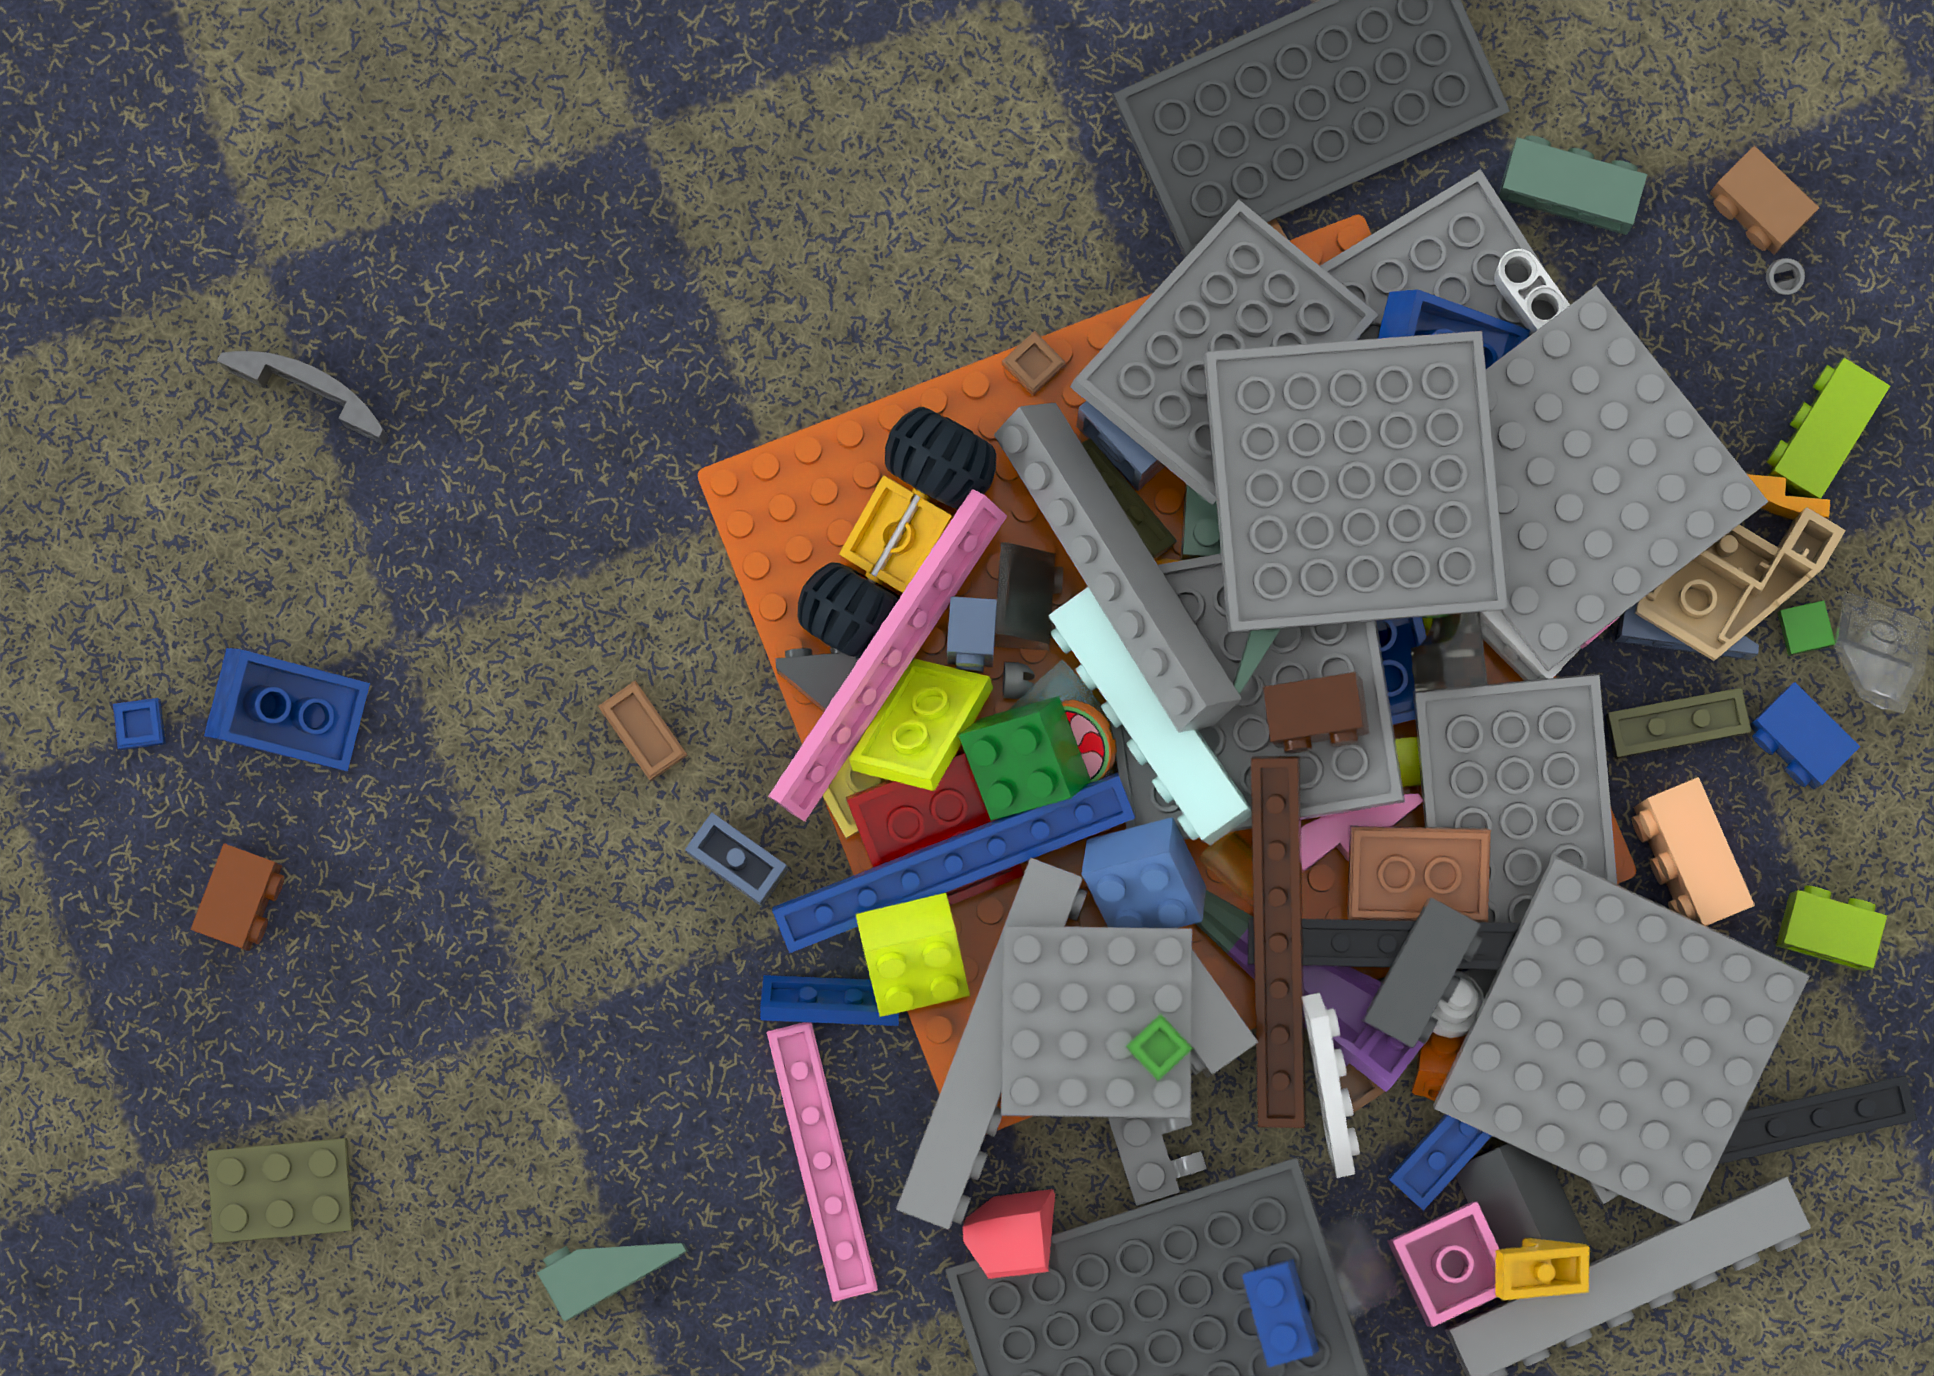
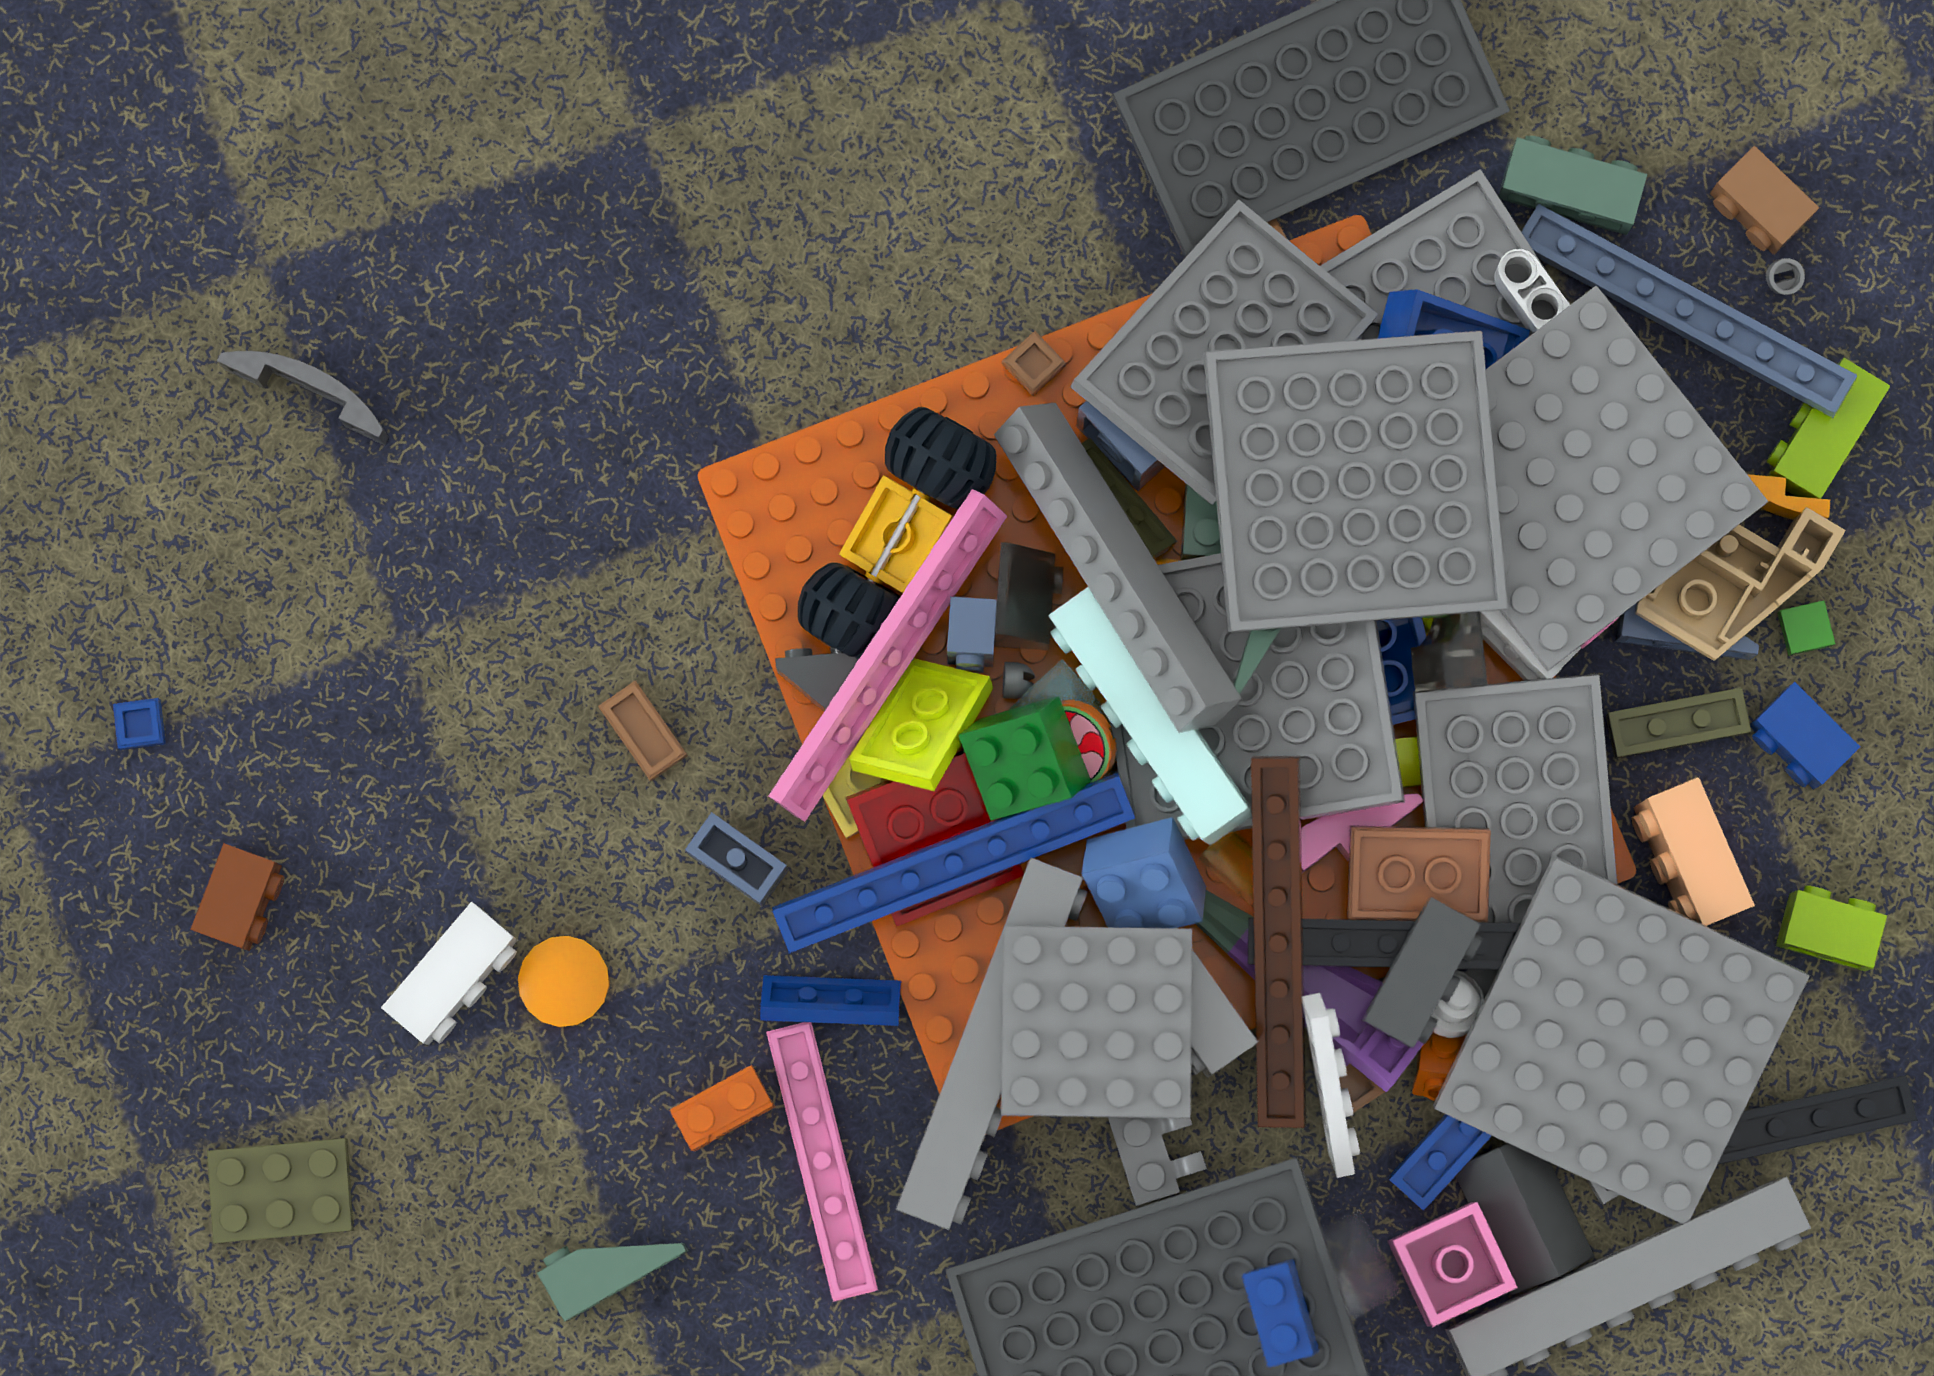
(286, 709): blue slope -> none
(451, 975): none -> white brick
(563, 981): none -> light orange dish
(722, 1108): none -> orange brick
(912, 954): neon yellow brick -> none
(1012, 1233): coral slope -> none
(1159, 1047): bright green tile -> none
(1316, 712): reddish brown brick -> none
(1541, 1269): yellow slope -> none
(1688, 311): none -> sand blue plate
(1881, 651): clear slope -> none

